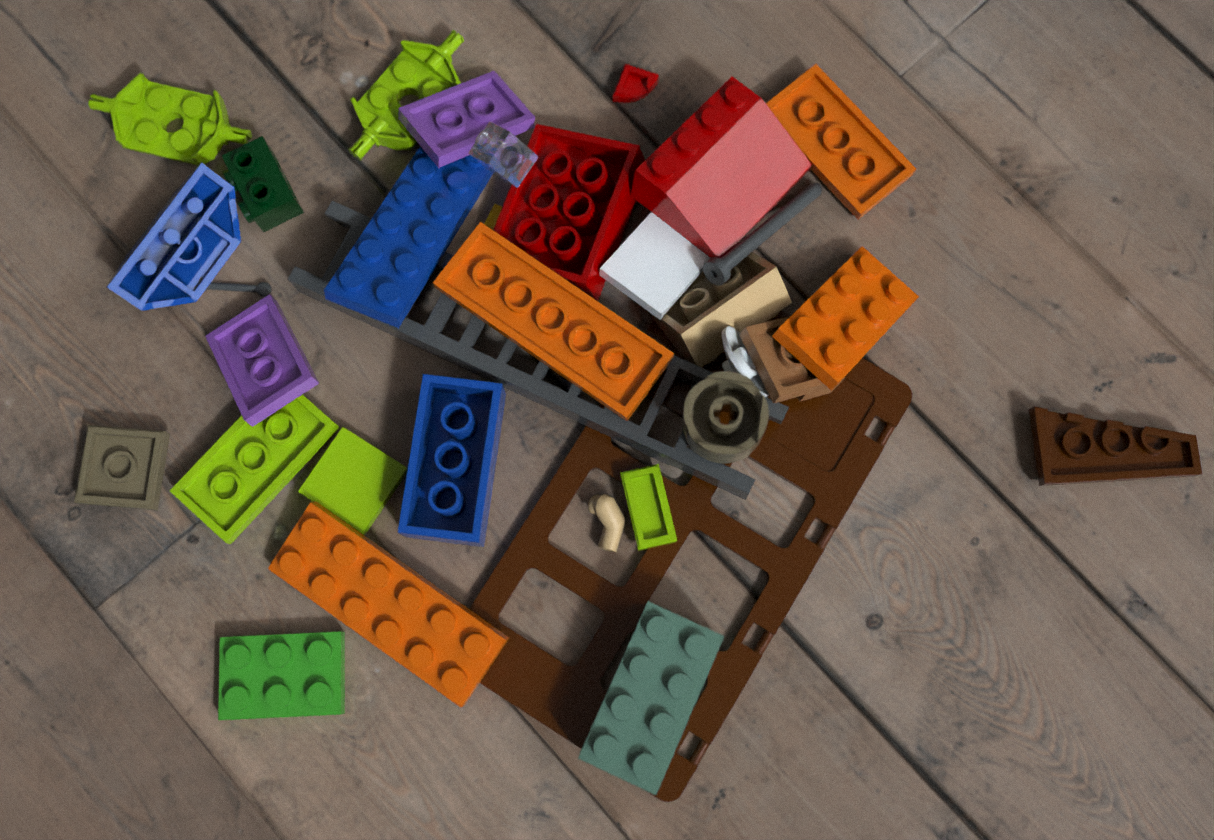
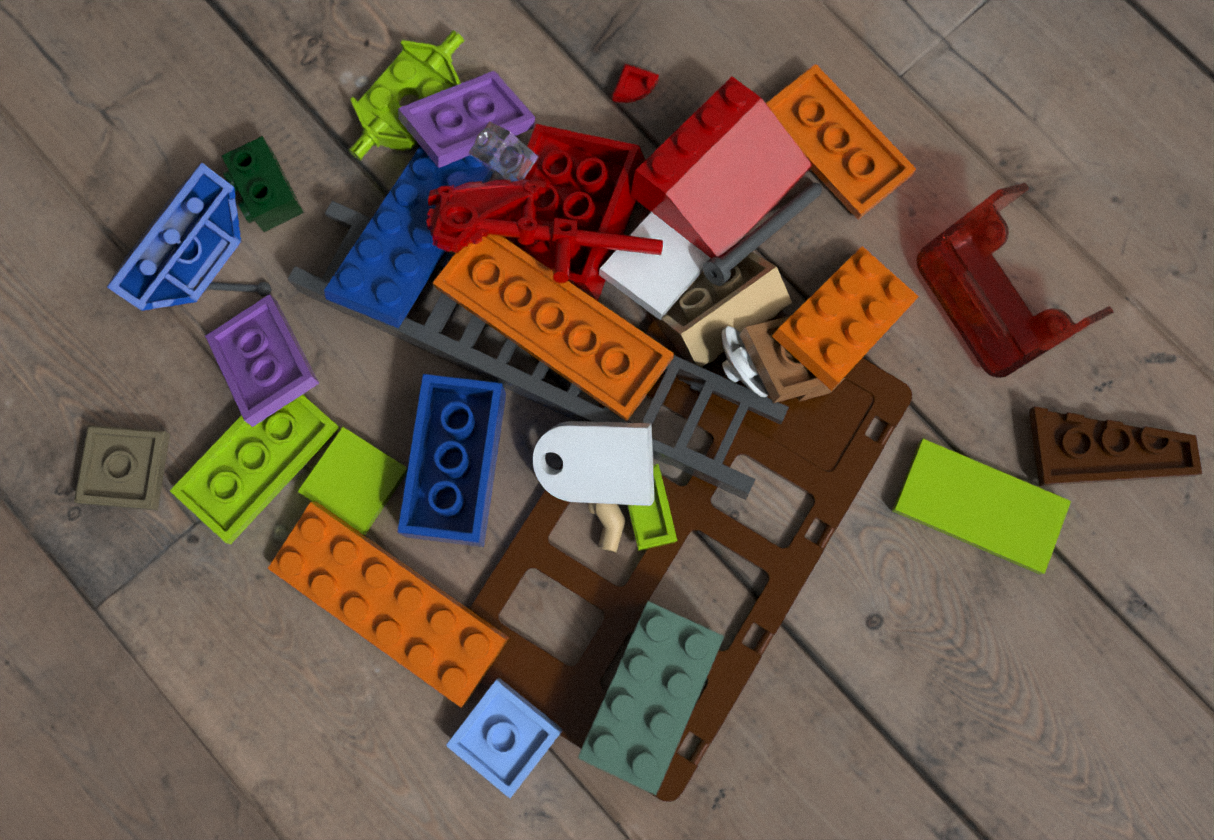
(146, 108): lime plate -> none
(281, 675): bright green plate -> none
(475, 210): none -> red bar
(504, 737): none -> light blue plate
(599, 462): none -> white tile
(747, 415): dark tan brick -> none
(982, 506): none -> lime tile
(983, 299): none -> clear red windscreen

